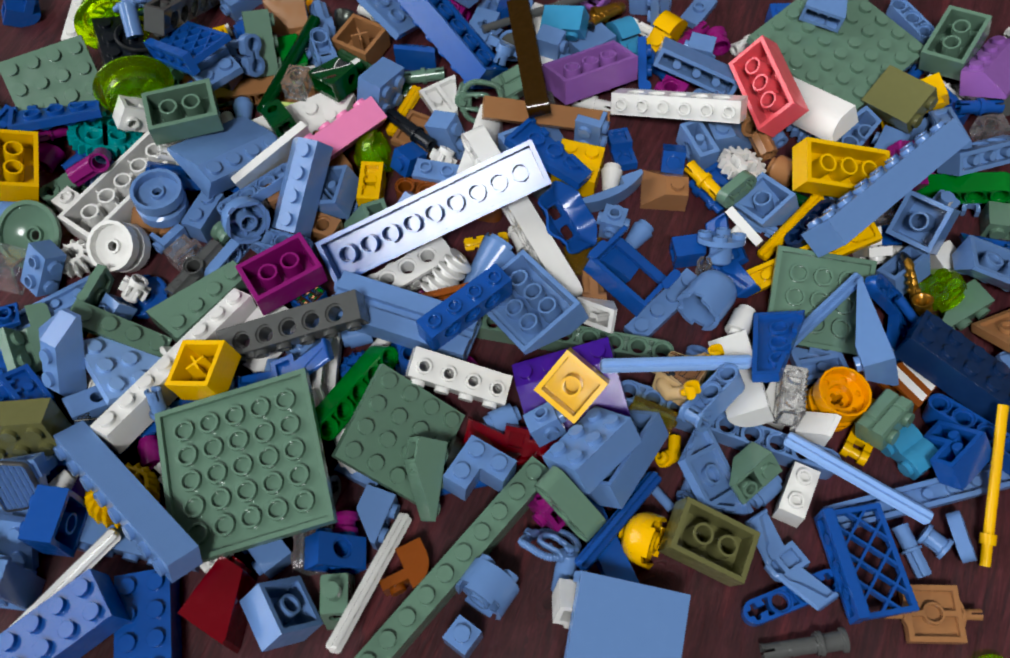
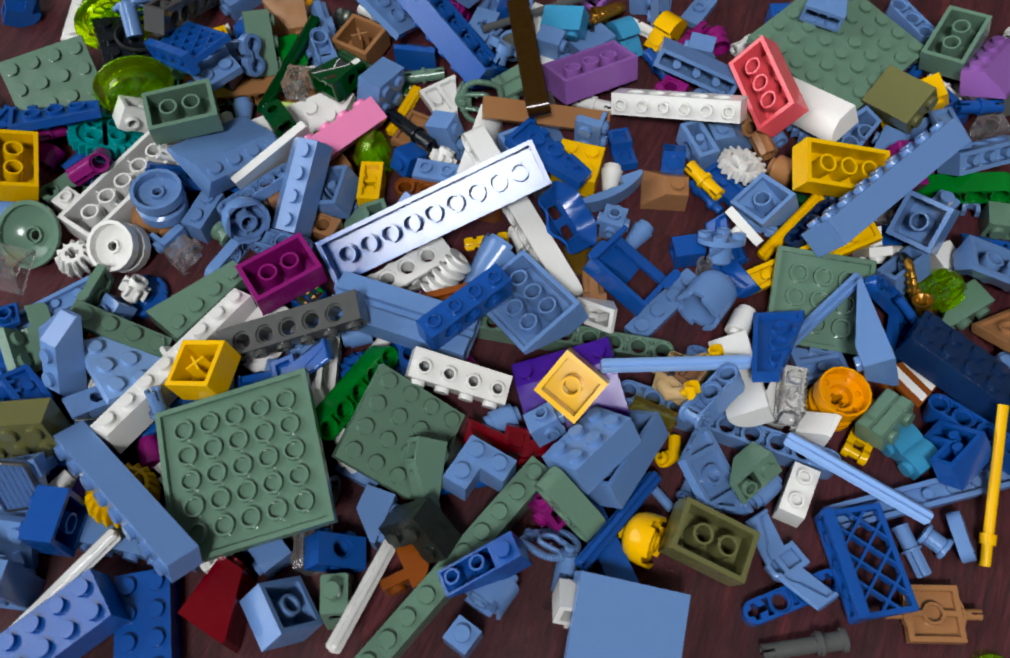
(43, 267): medium blue brick -> none
(194, 268): dark grey piece -> none
(346, 522): magenta wheel -> none
(423, 527): none -> pearl dark grey brick
(485, 565): none -> blue slope
(644, 68): blue plate -> none
(736, 189): sand green beam -> none

